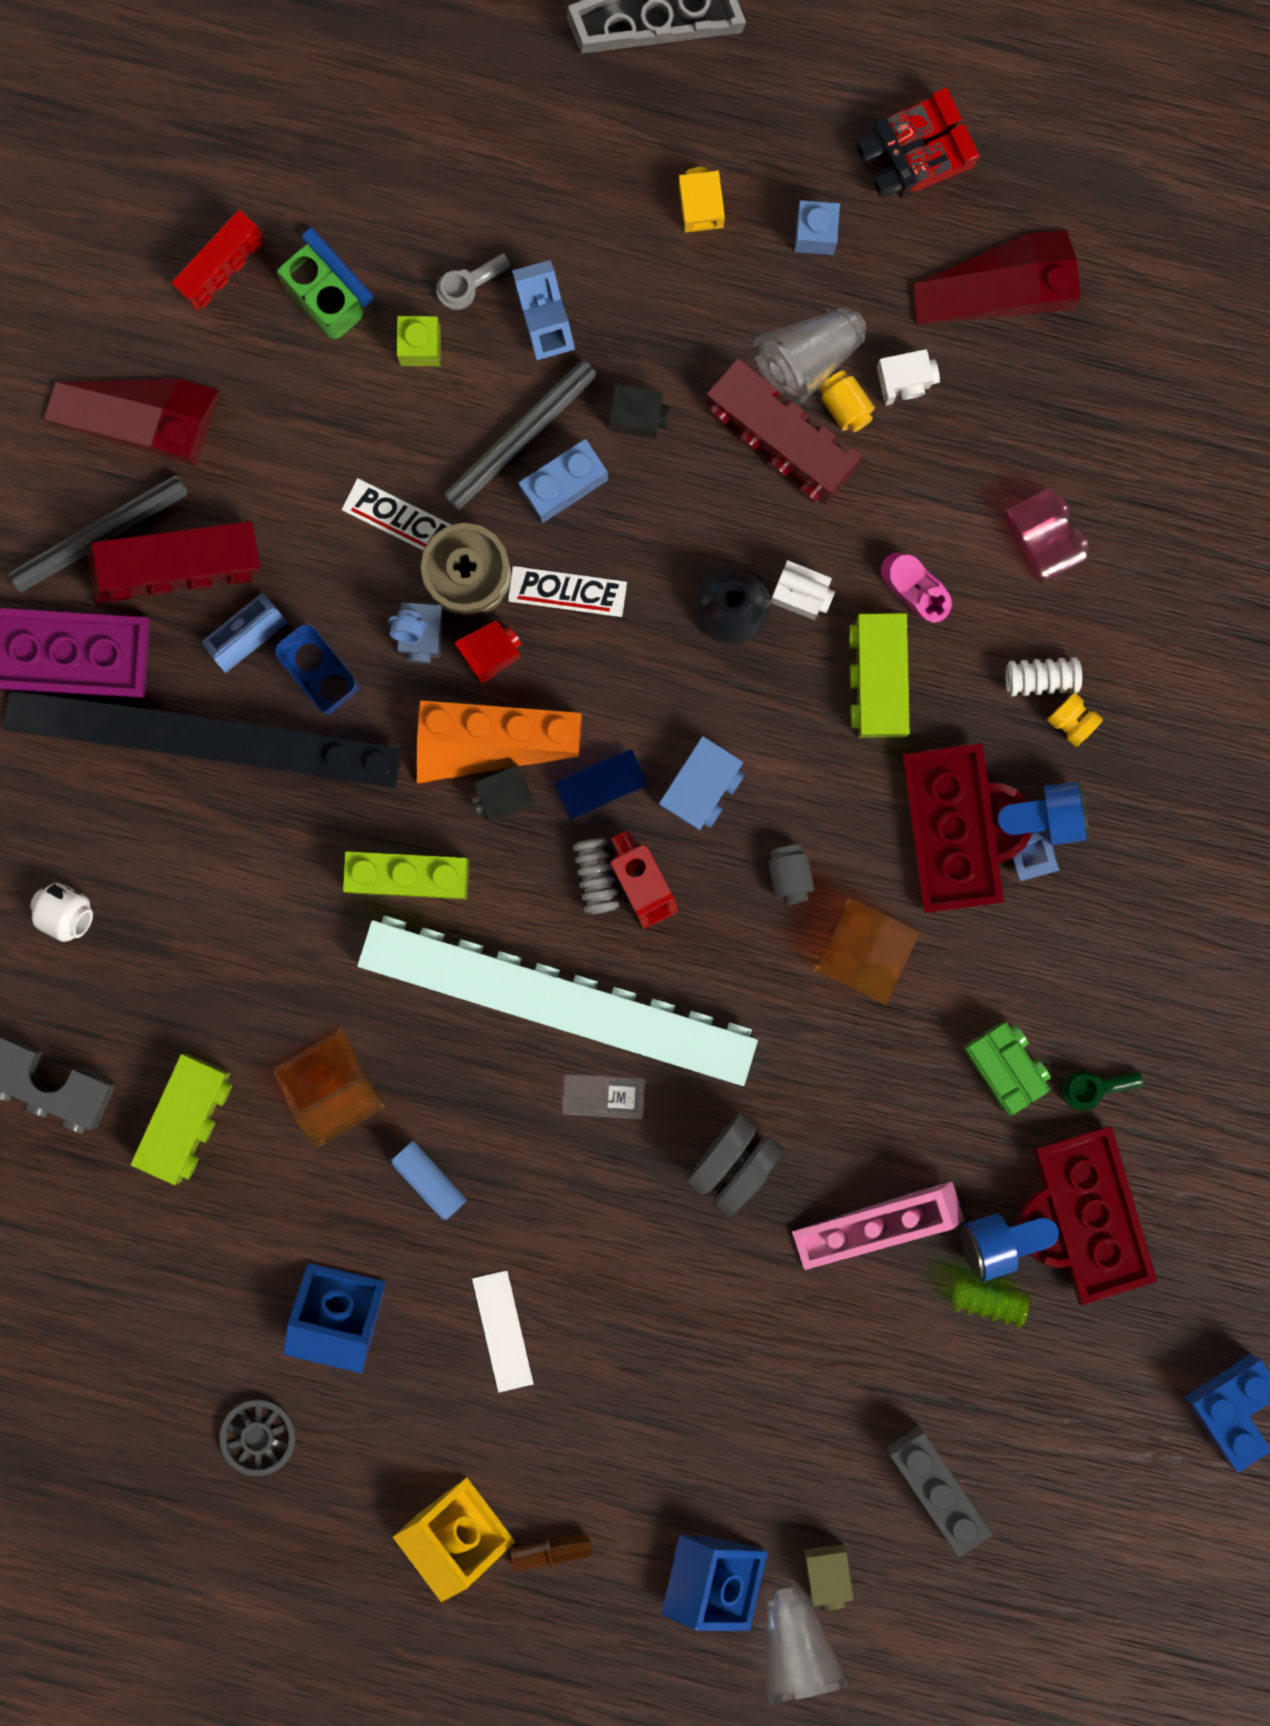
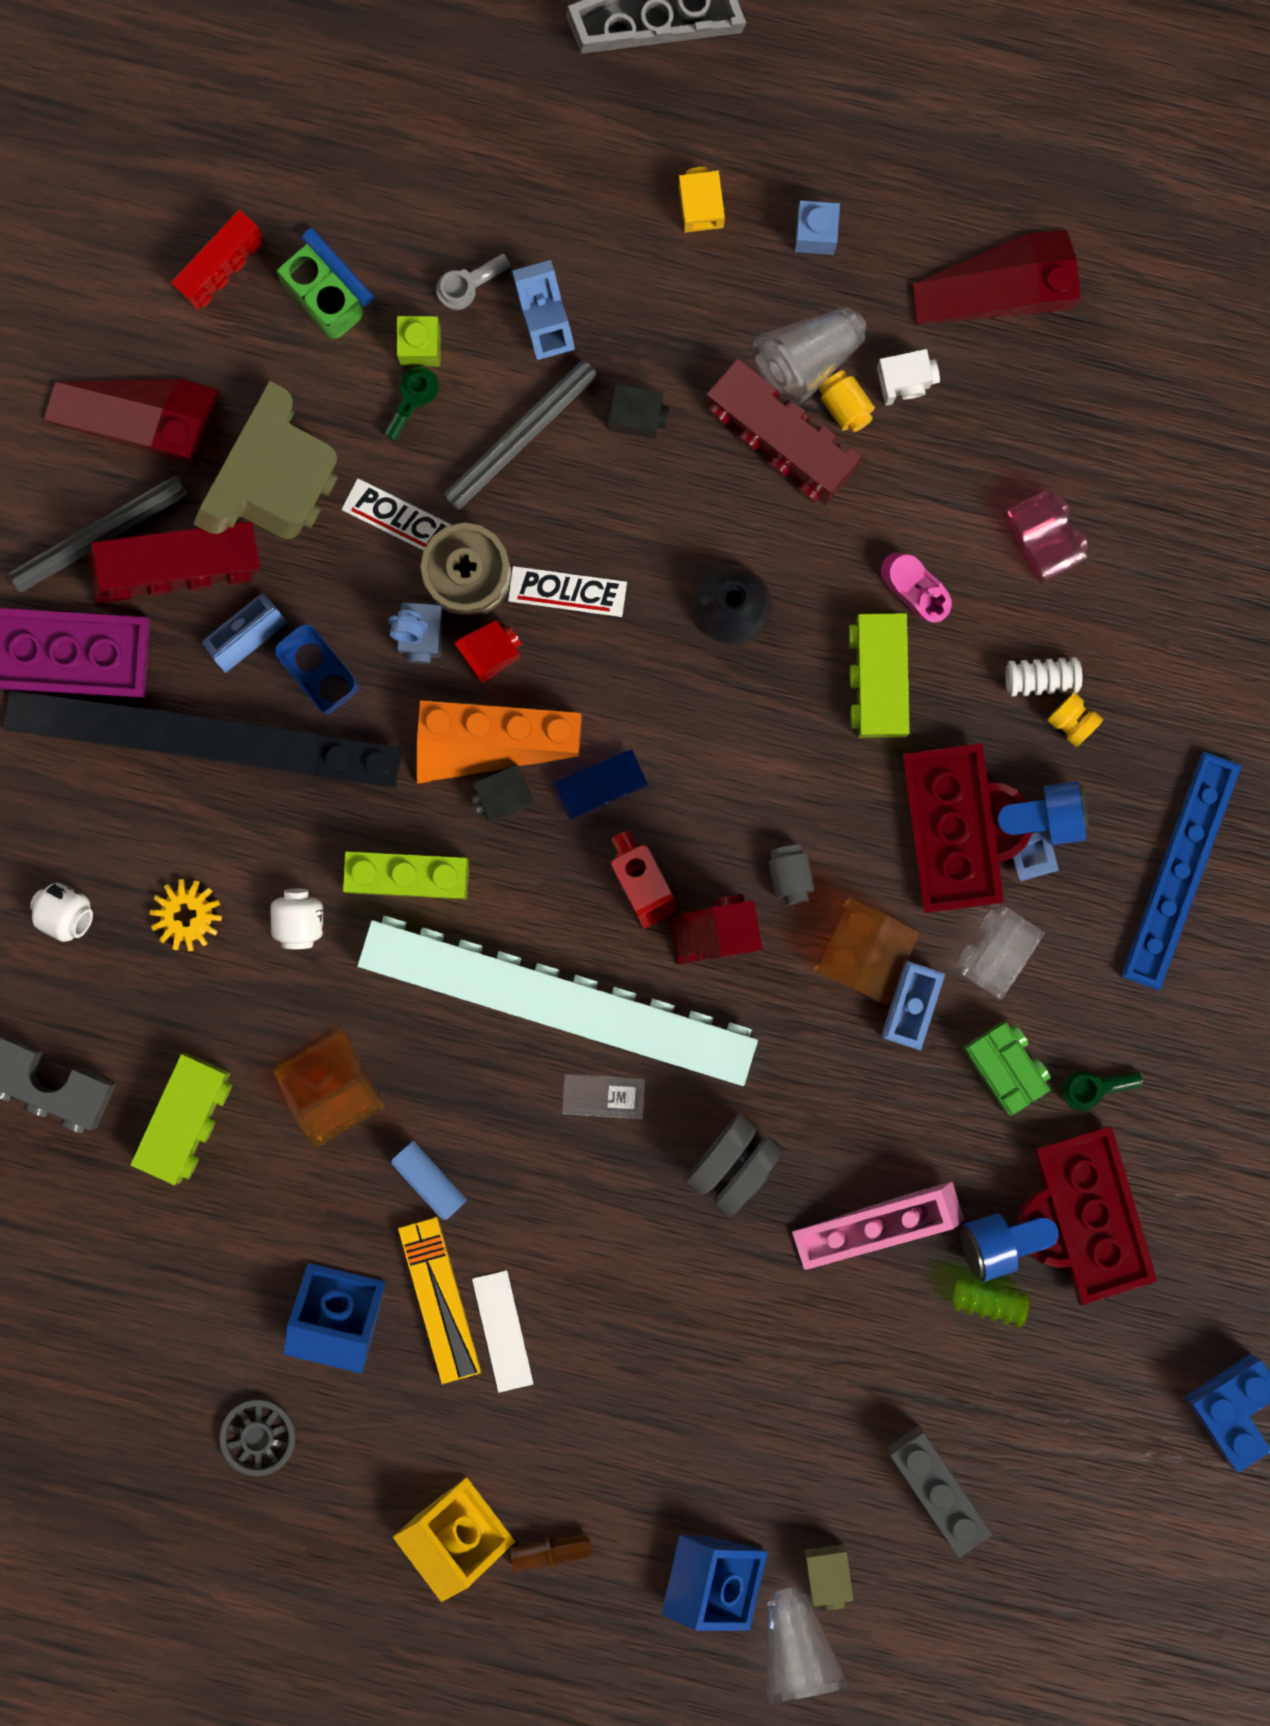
(194, 901): none -> yellow gear
(270, 473): none -> olive brick
(296, 919): none -> white head
(419, 388): none -> dark green plate
(439, 1300): none -> yellow tile
(563, 481): medium blue brick -> none
(596, 876): light grey piece -> none
(701, 785): medium blue brick -> none
(716, 931): none -> dark red wedge
(803, 591): white brick -> none
(912, 1005): none -> medium blue brick
(919, 146): hips -> none
(999, 952): none -> clear brick
(1181, 871): none -> blue tile

